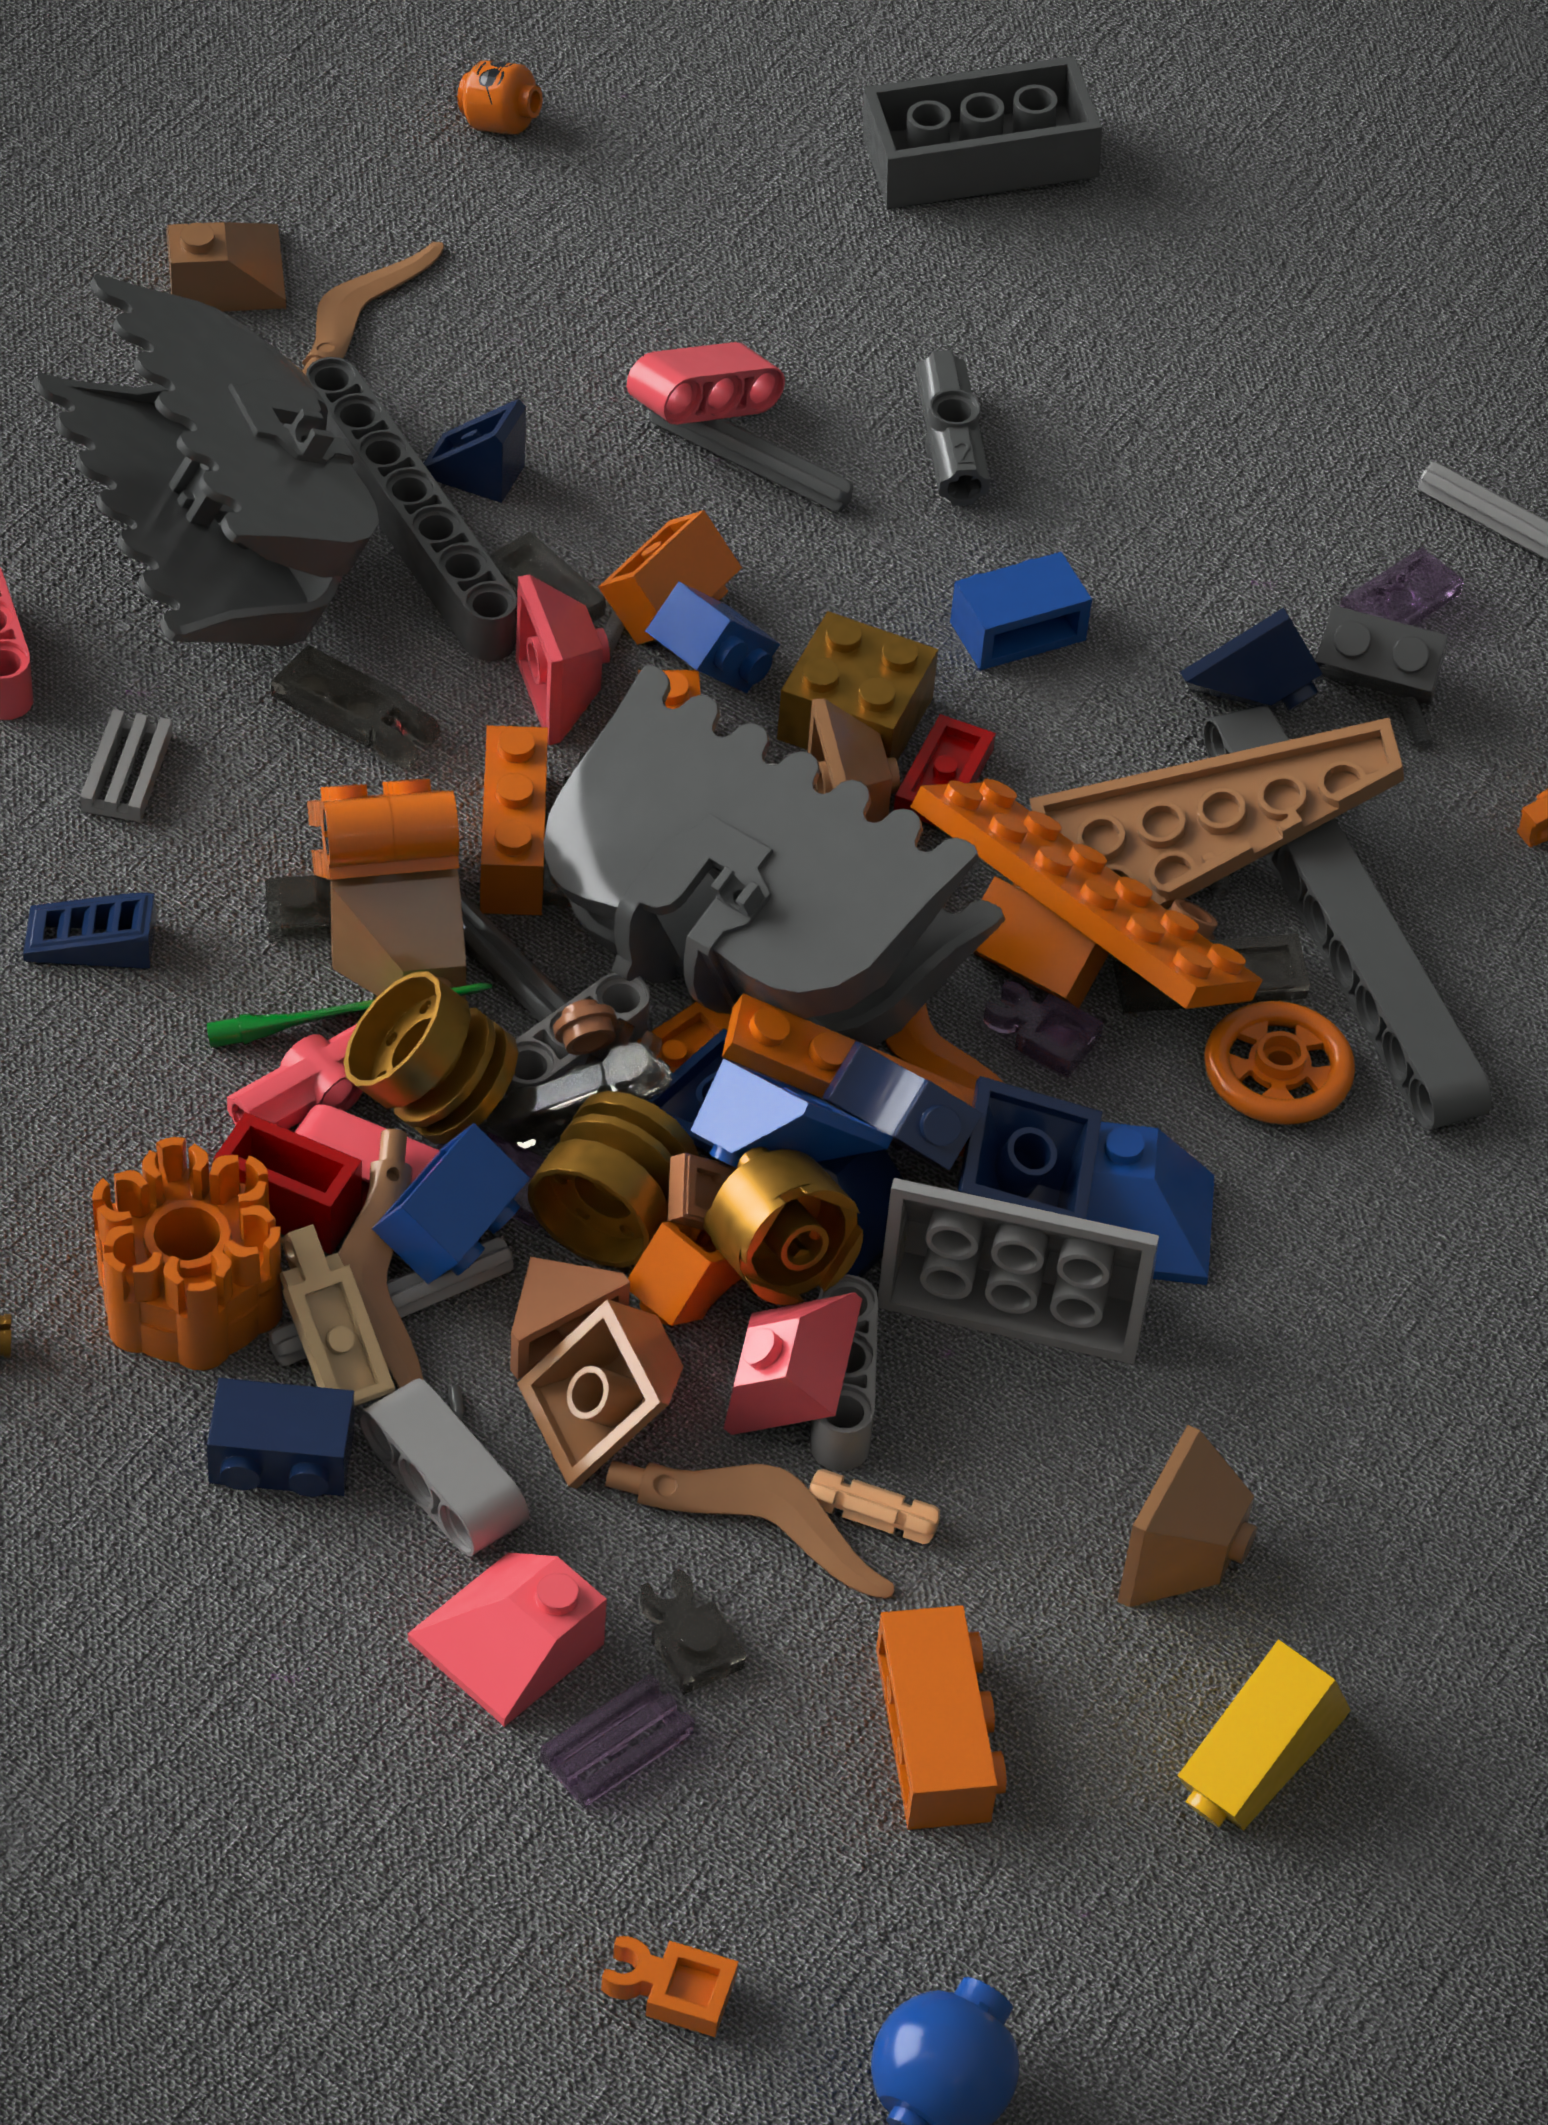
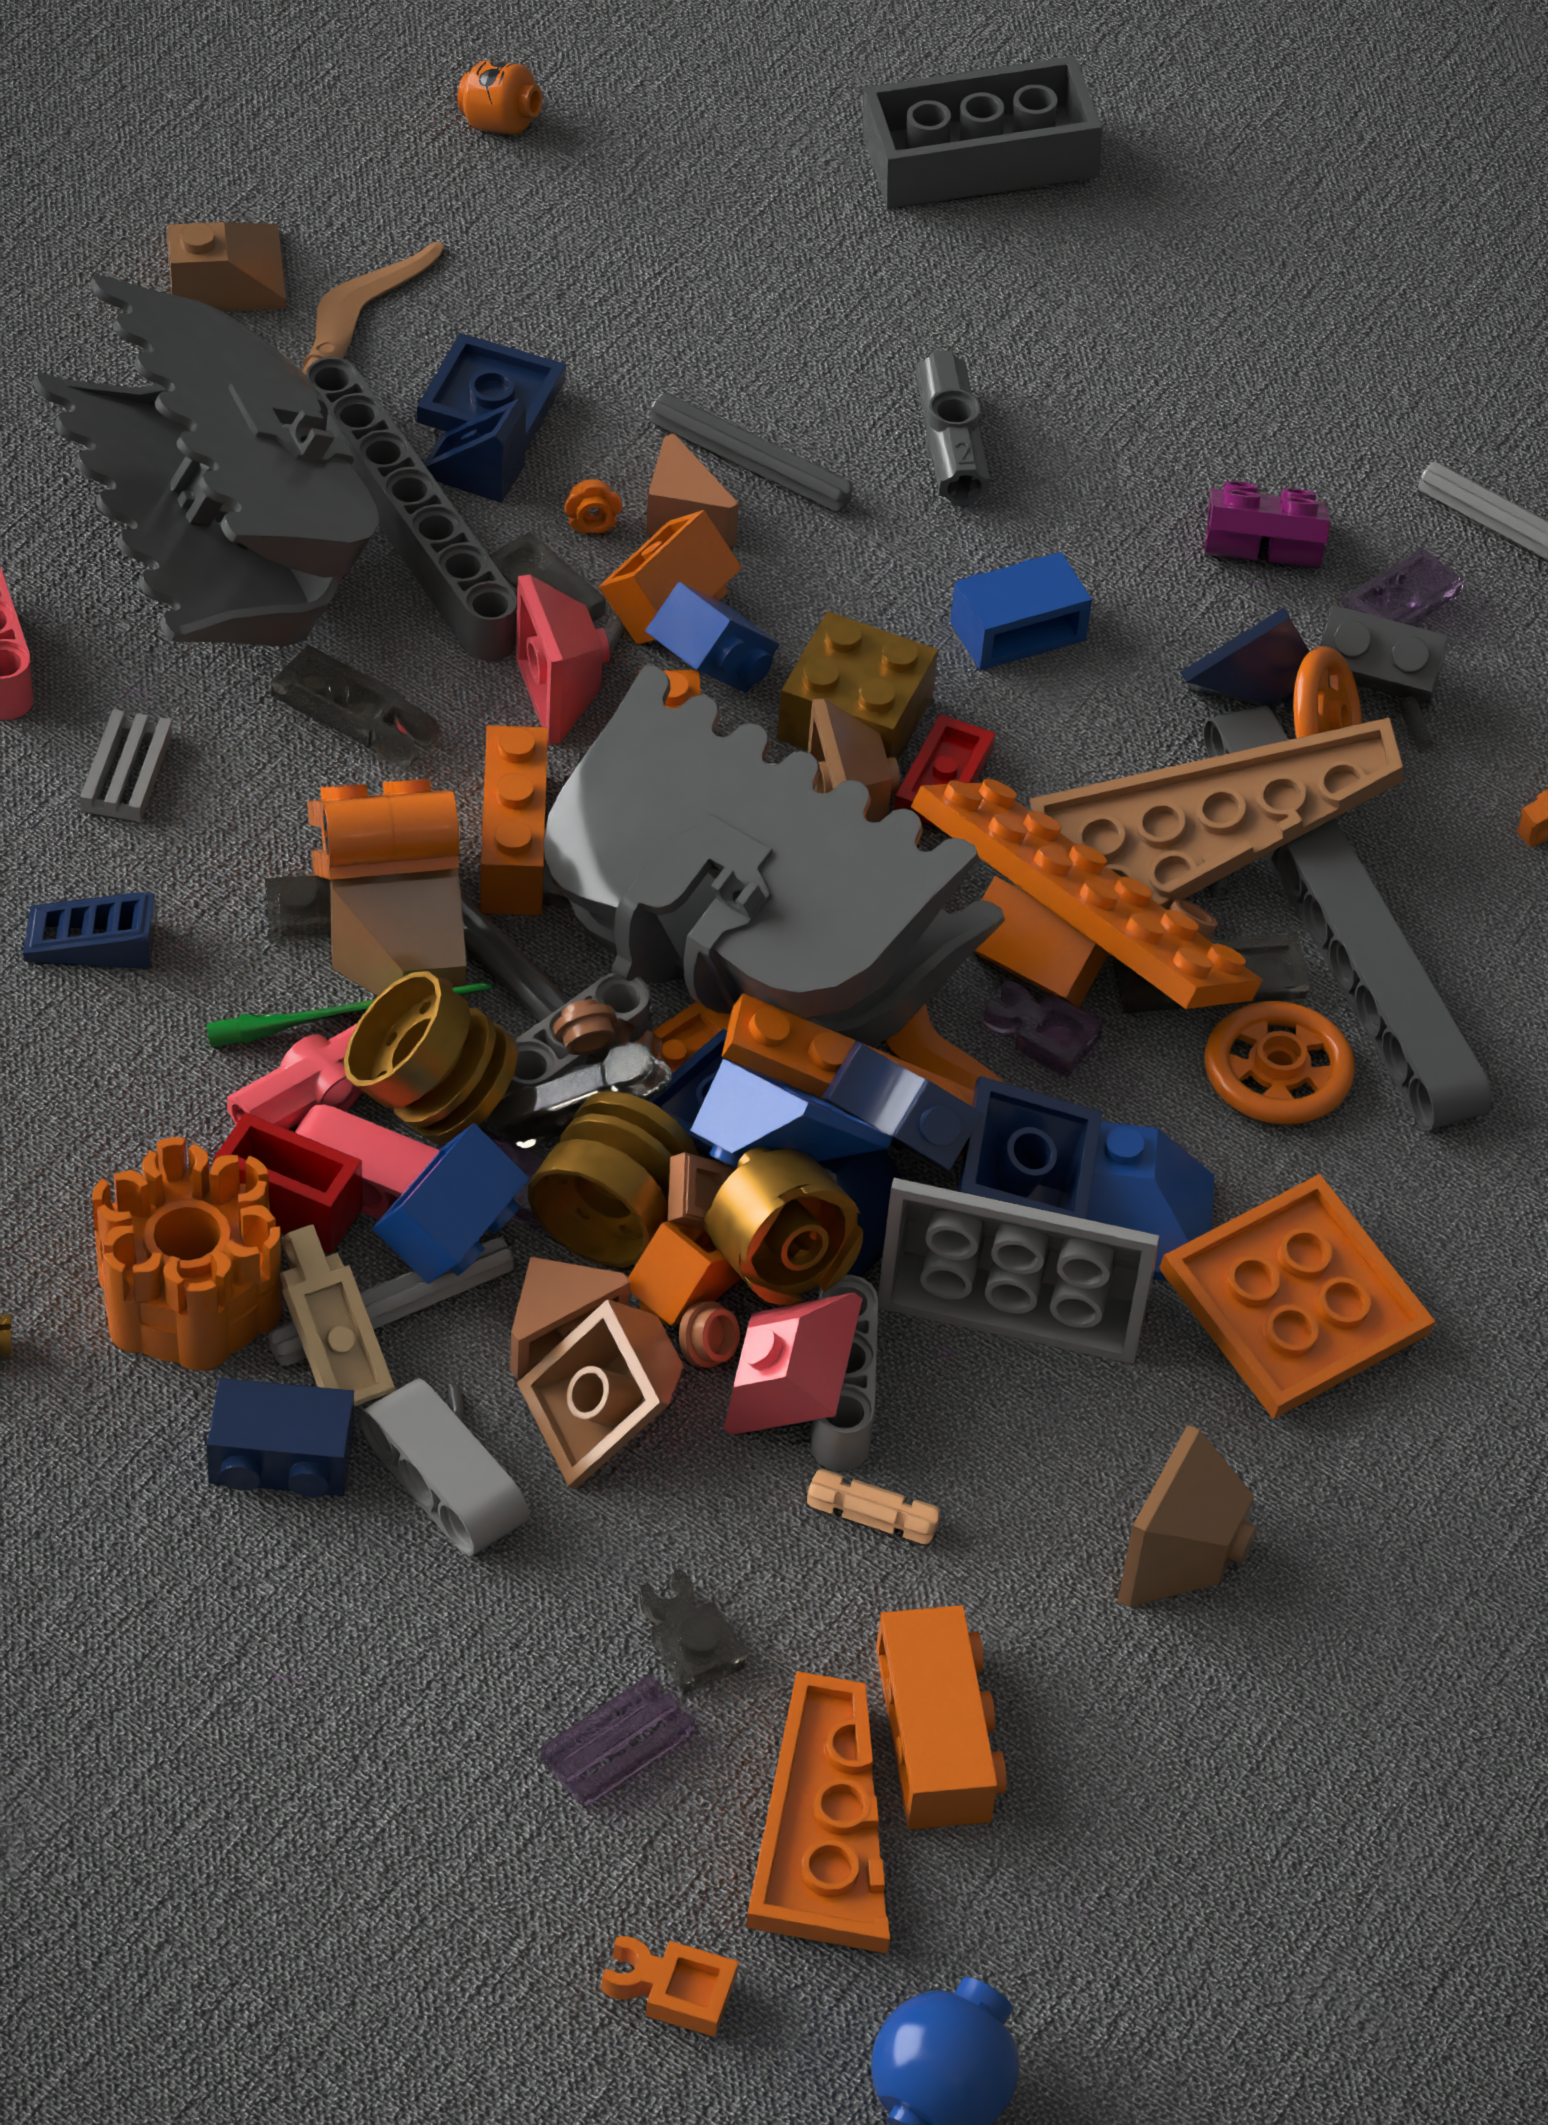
(371, 1257): medium nougat piece -> none
(485, 376): none -> dark blue plate
(514, 1632): coral slope -> none
(589, 495): none -> orange plate
(685, 487): none -> nougat slope
(705, 383): coral beam -> none
(708, 1334): none -> nougat plate
(755, 1492): medium nougat piece -> none
(820, 1840): none -> orange wing
(1263, 1738): yellow slope -> none
(1292, 521): none -> magenta plate
(1296, 1295): none -> orange plate
(1317, 705): none -> orange plate

